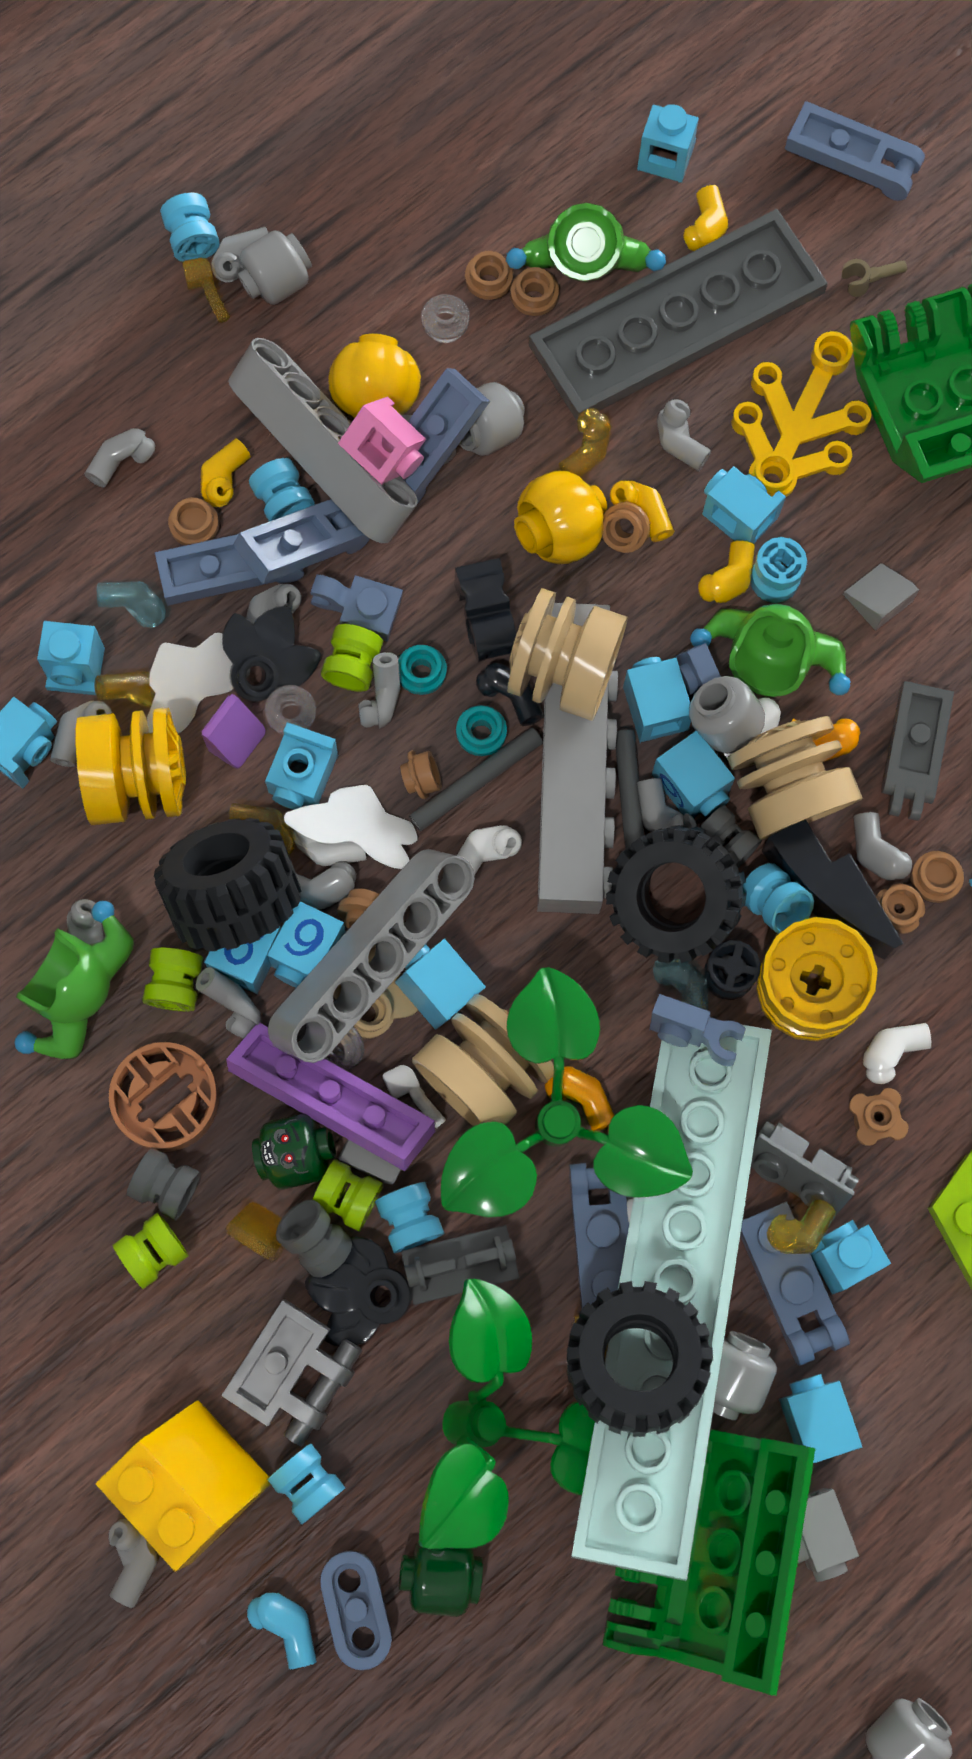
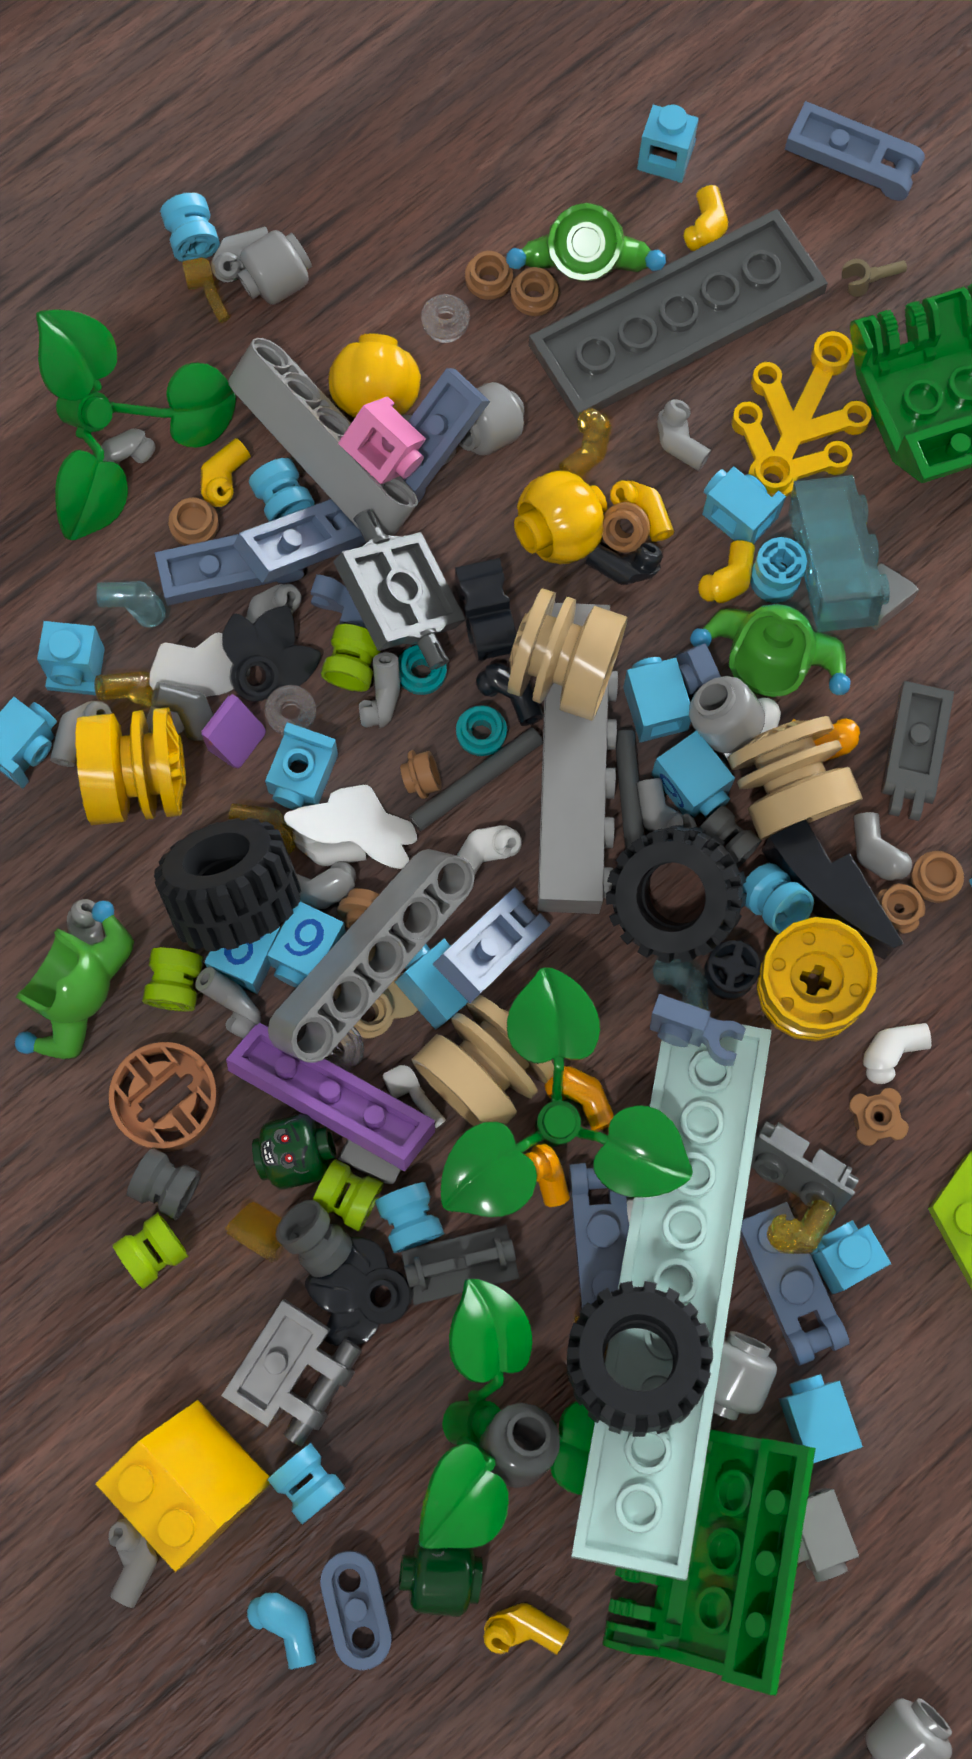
(71, 361): none -> green plant
(189, 705): none -> dark grey arm
(399, 590): none -> dark grey plate
(491, 945): none -> plate
(521, 1624): none -> yellow arm
(522, 1443): none -> dark grey head
(549, 1175): none -> light orange arm
(629, 568): none -> black arm
(840, 553): none -> clear light blue brick

